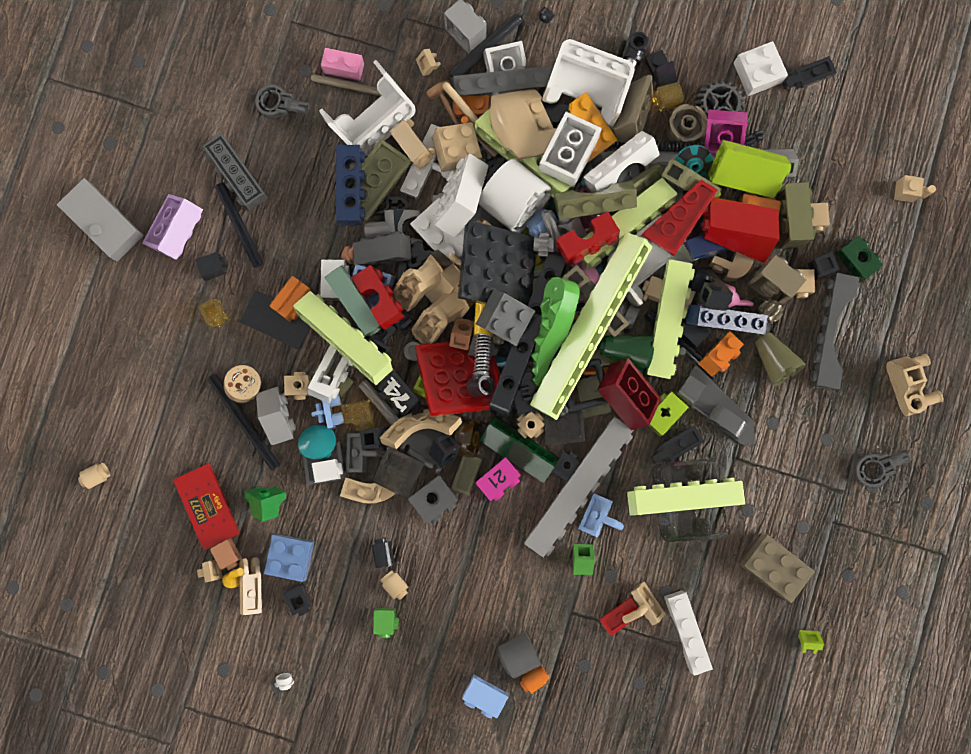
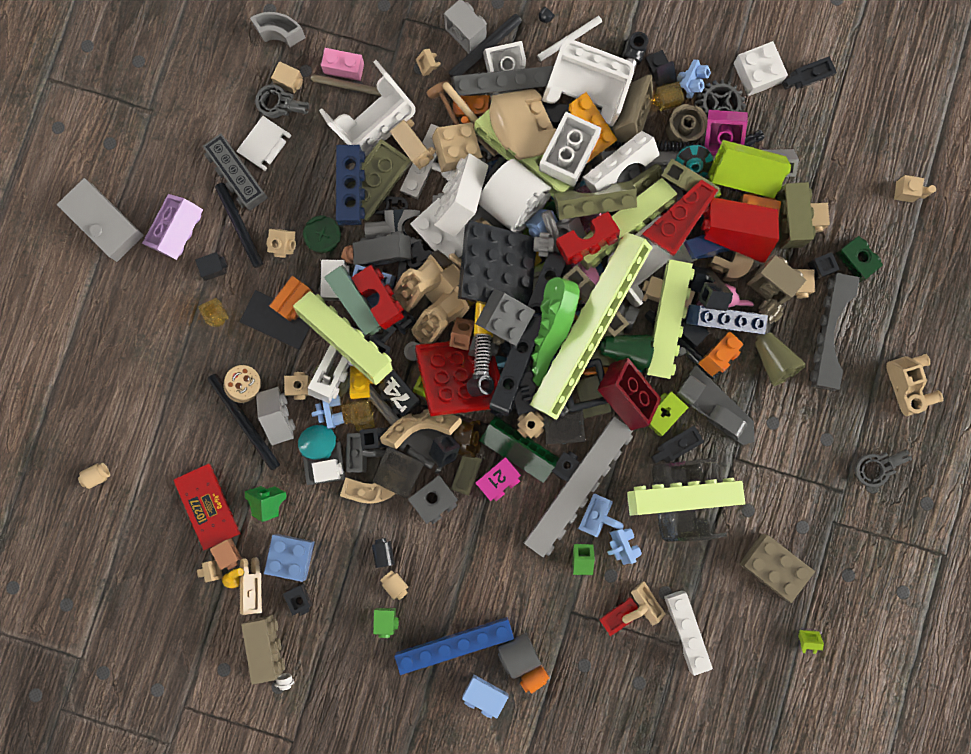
(262, 649): none -> dark tan brick
(263, 143): none -> white piece
(278, 27): none -> light grey brick
(281, 242): none -> tan brick
(287, 77): none -> tan brick
(322, 234): none -> dark green tile
(359, 384): none -> yellow plate
(454, 645): none -> blue brick
(574, 35): none -> white bar
(621, 547): none -> light blue hips
(691, 79): none -> light blue hips

